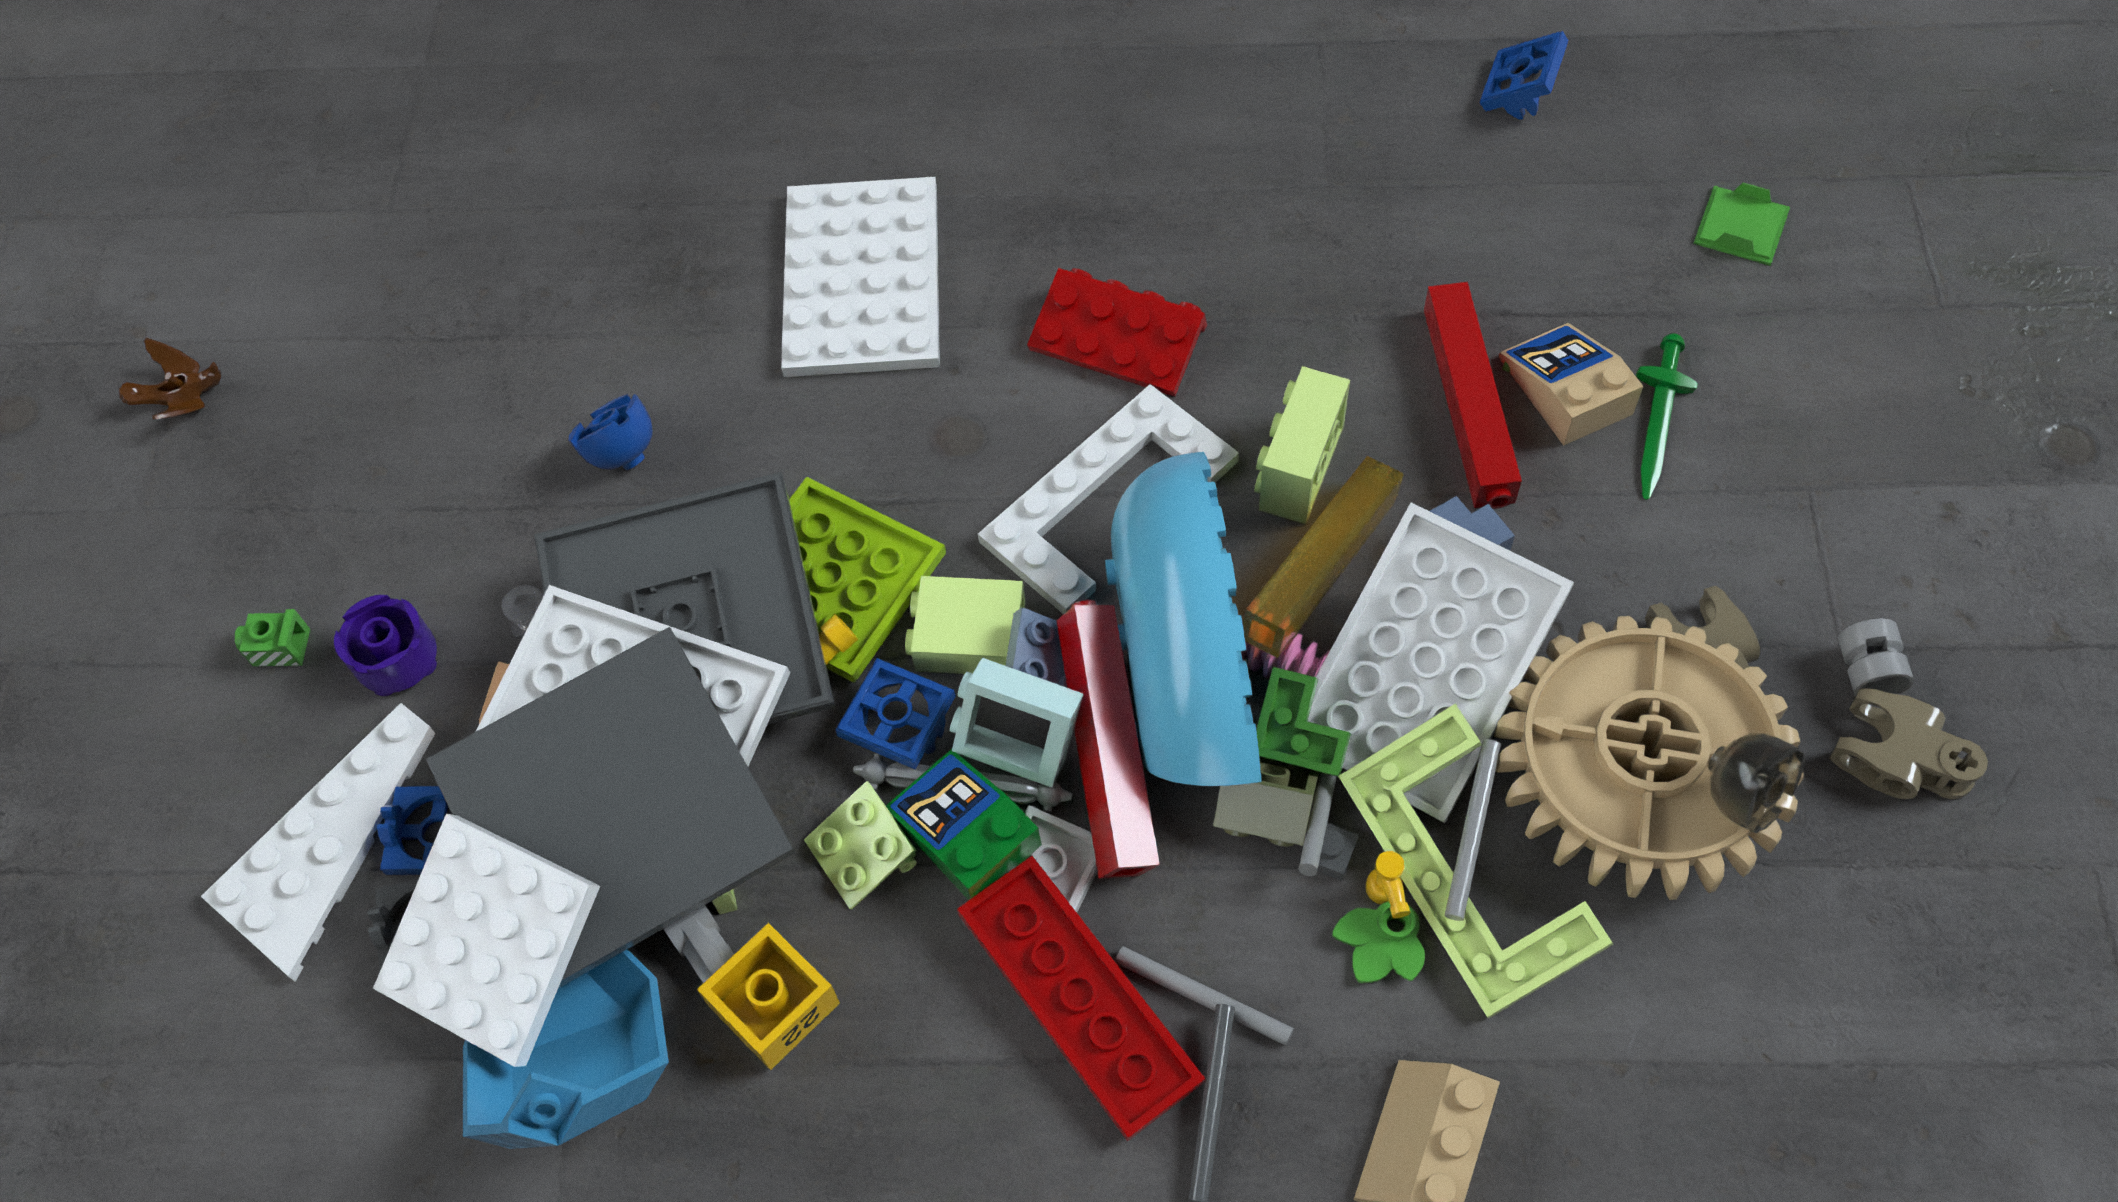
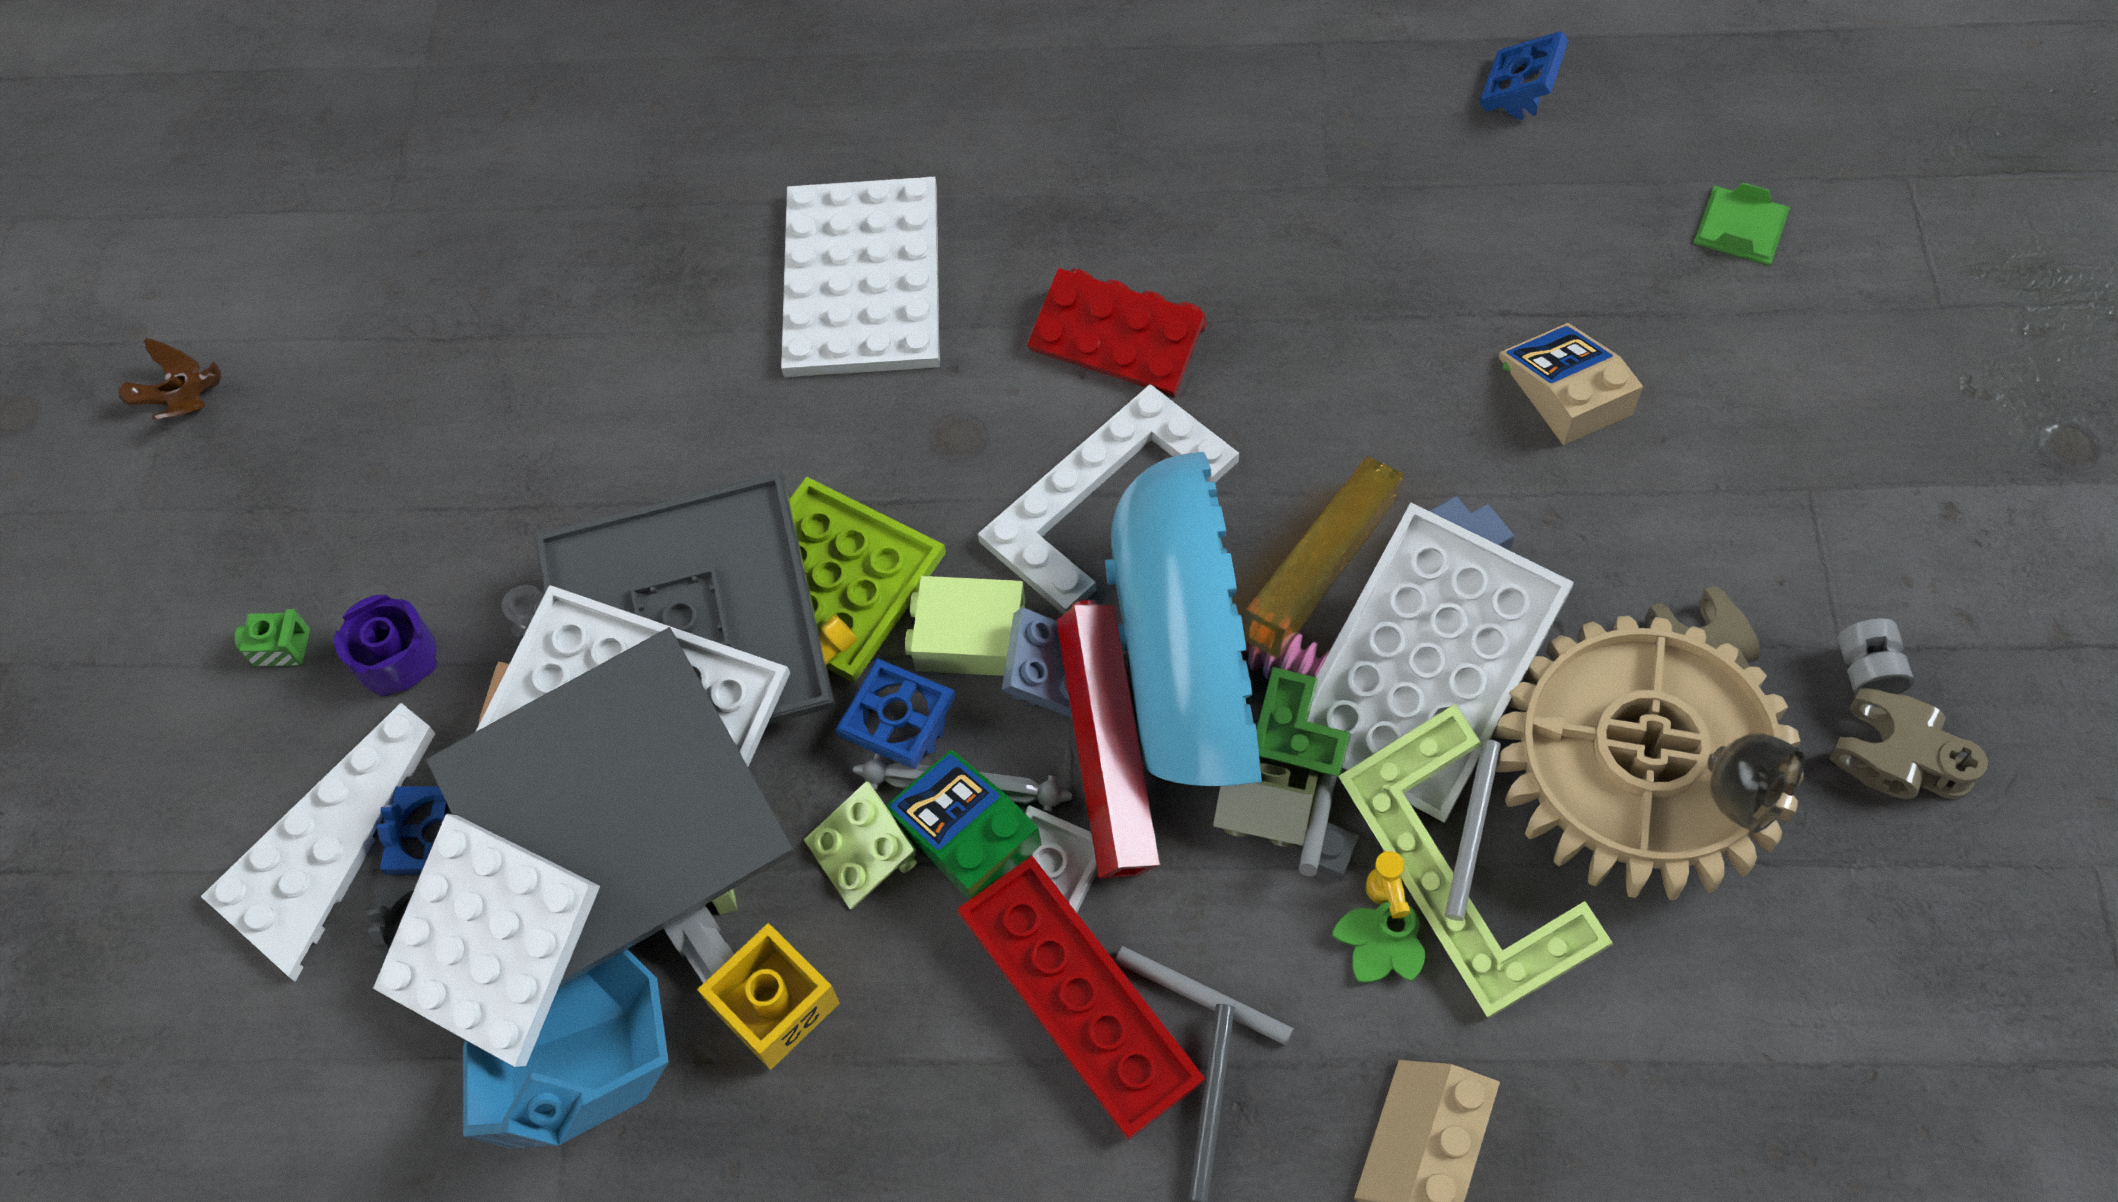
(615, 434): blue cylinder -> none
(1023, 693): light aqua window -> none
(1301, 444): yellowish green brick -> none
(1472, 396): red brick -> none
(1666, 383): green sword -> none

